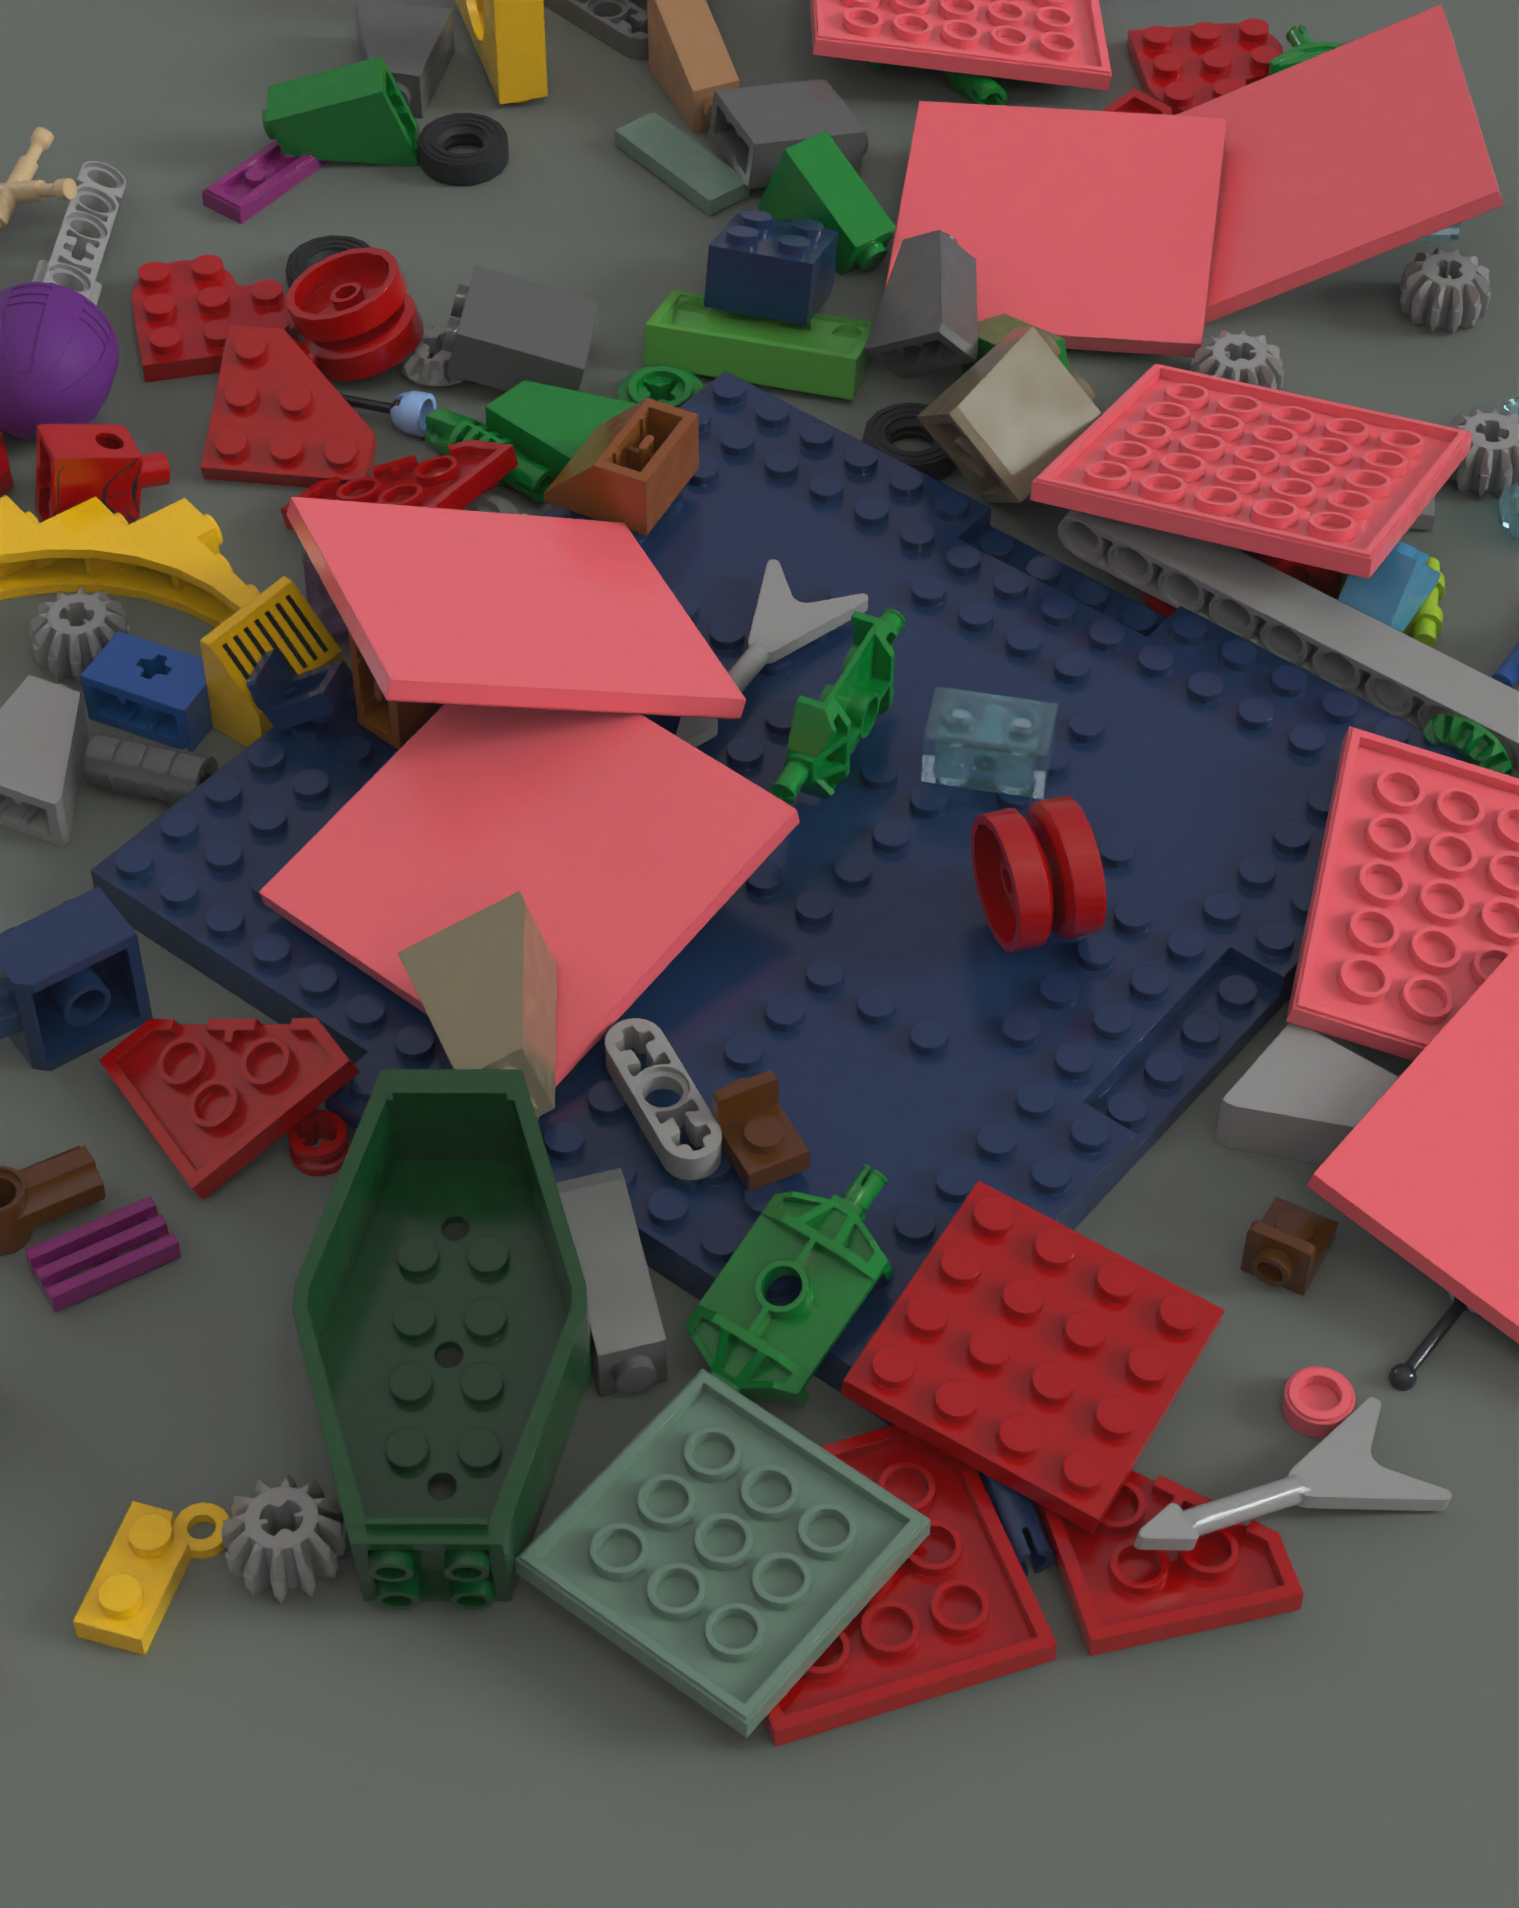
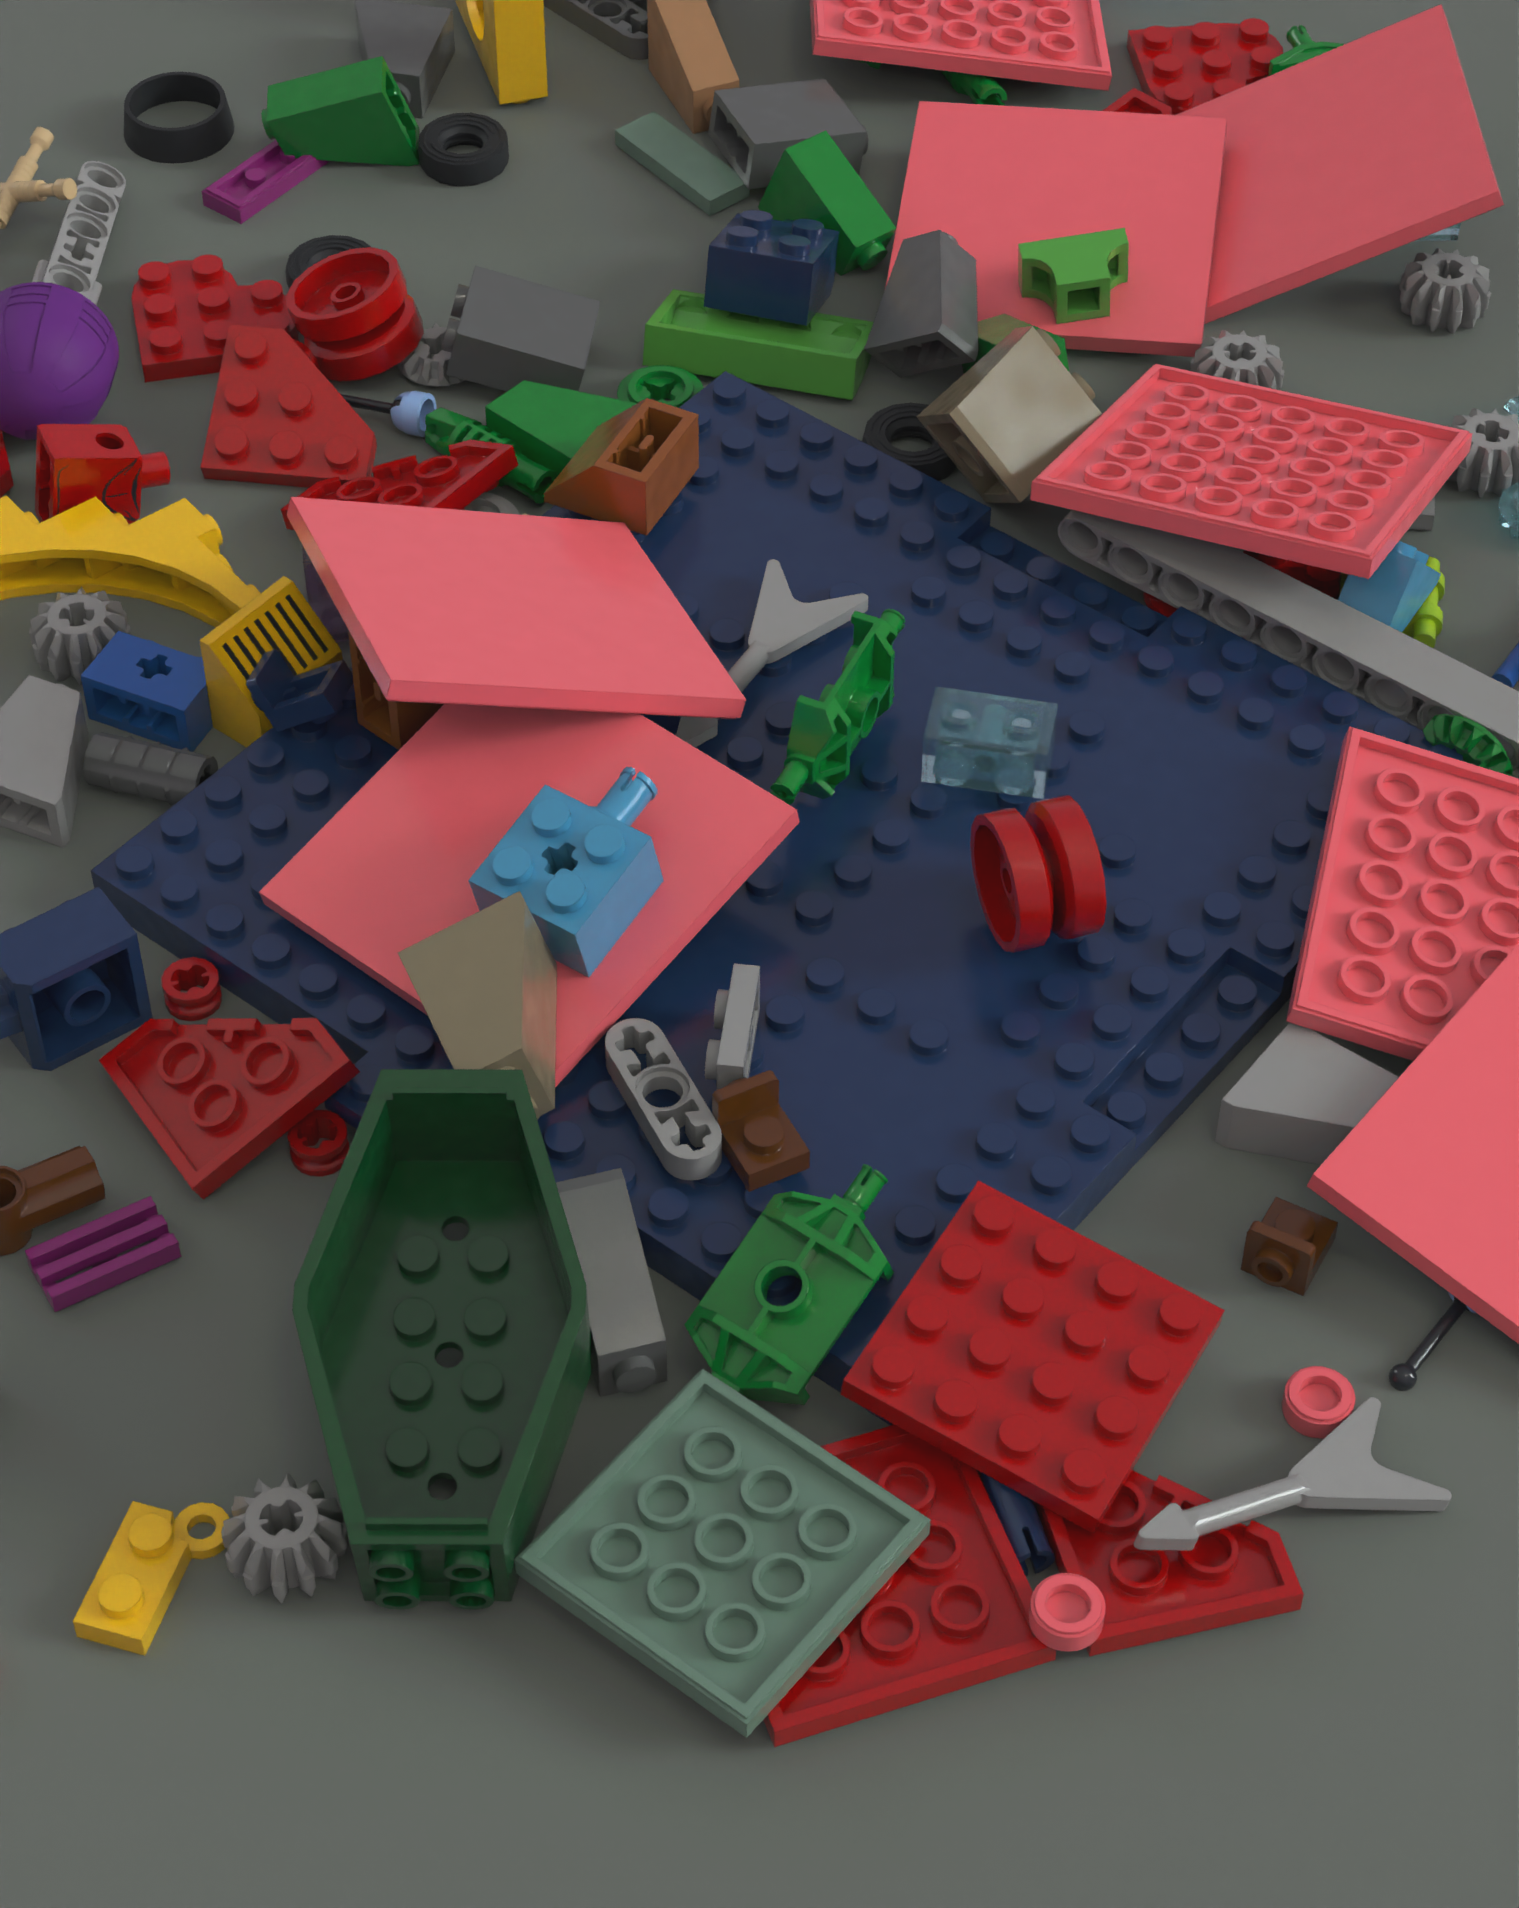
(179, 143): none -> black tyre
(185, 976): none -> red bush
(577, 868): none -> dark azure brick
(737, 1016): none -> light grey plate
(1067, 1612): none -> coral tile
(1074, 272): none -> bright green brick

